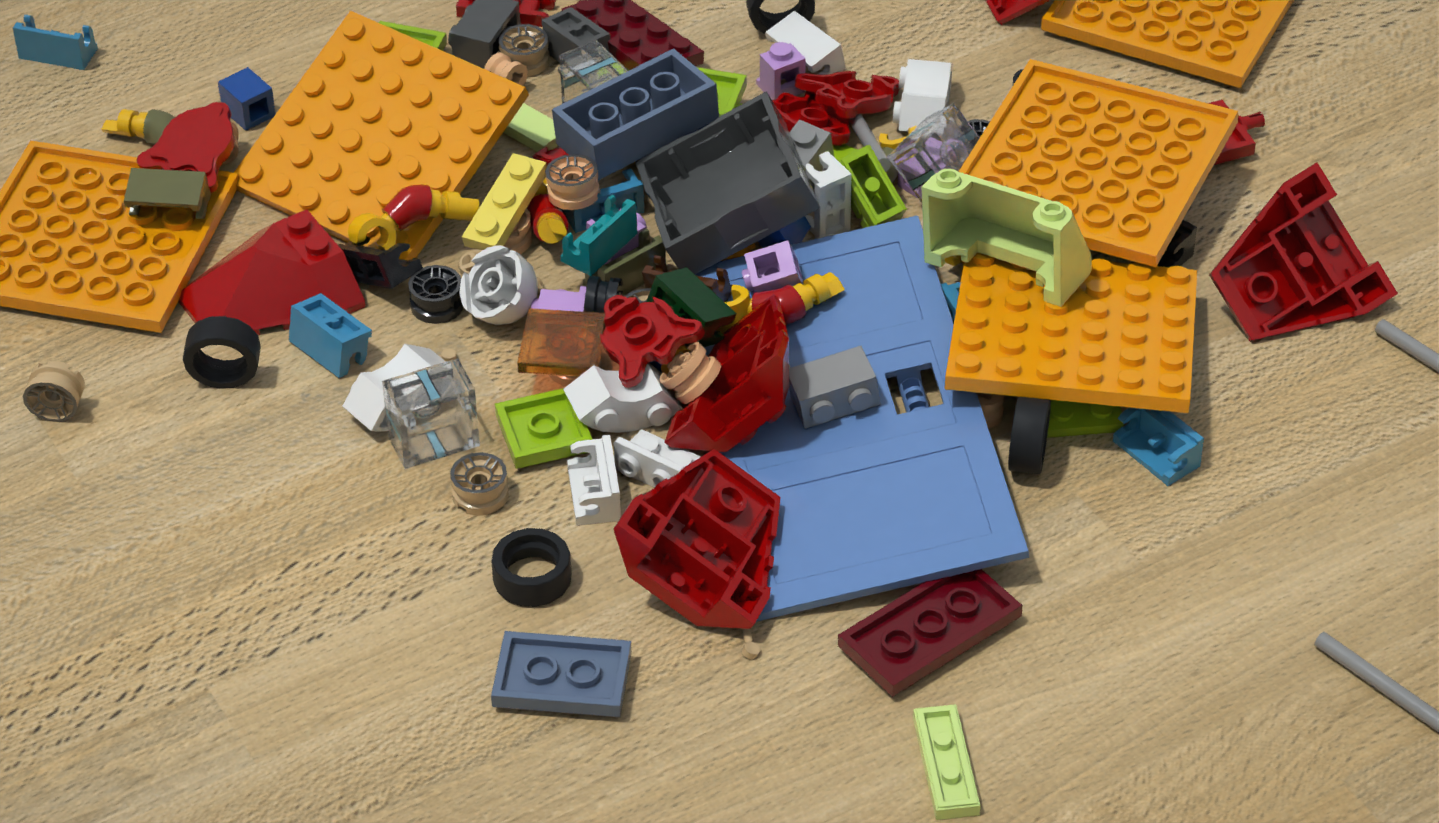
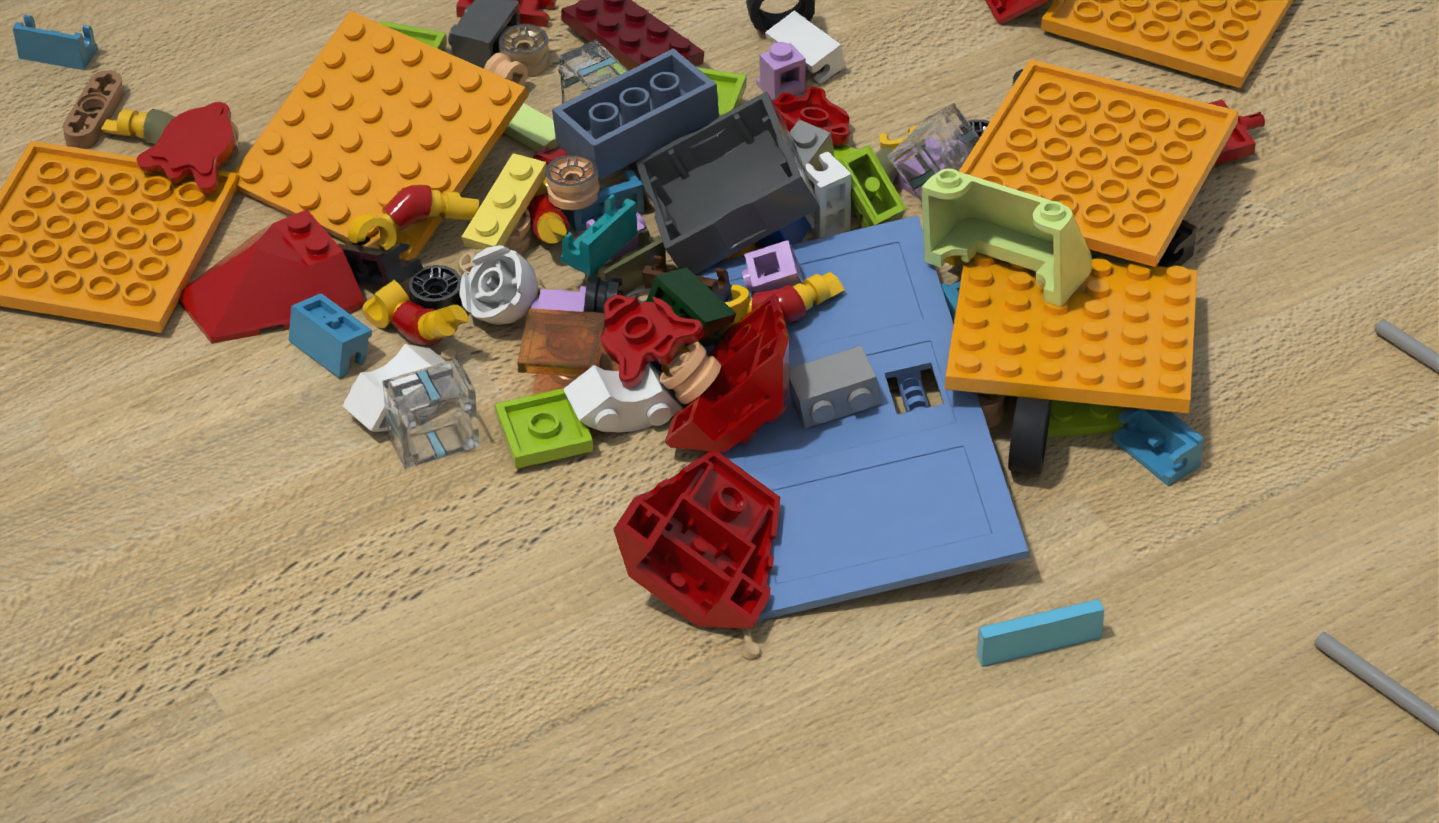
(53, 391): tan wheel -> none
(92, 97): none -> medium nougat beam
(167, 189): olive hinge -> none
(226, 332): black tyre -> none
(247, 98): blue brick -> none
(415, 322): none -> yellow piece
(479, 483): tan wheel -> none
(531, 590): black tyre -> none
(561, 674): sand blue plate -> none
(571, 30): dark grey hinge -> none
(594, 482): white hinge -> none
(650, 458): white bracket -> none
(848, 94): red tile -> none
(867, 138): light grey bar -> none
(924, 92): white brick -> none
(928, 628): dark red plate -> none
(946, 762): yellowish green tile -> none
(1040, 632): none -> medium azure tile
(1298, 264): red wedge -> none

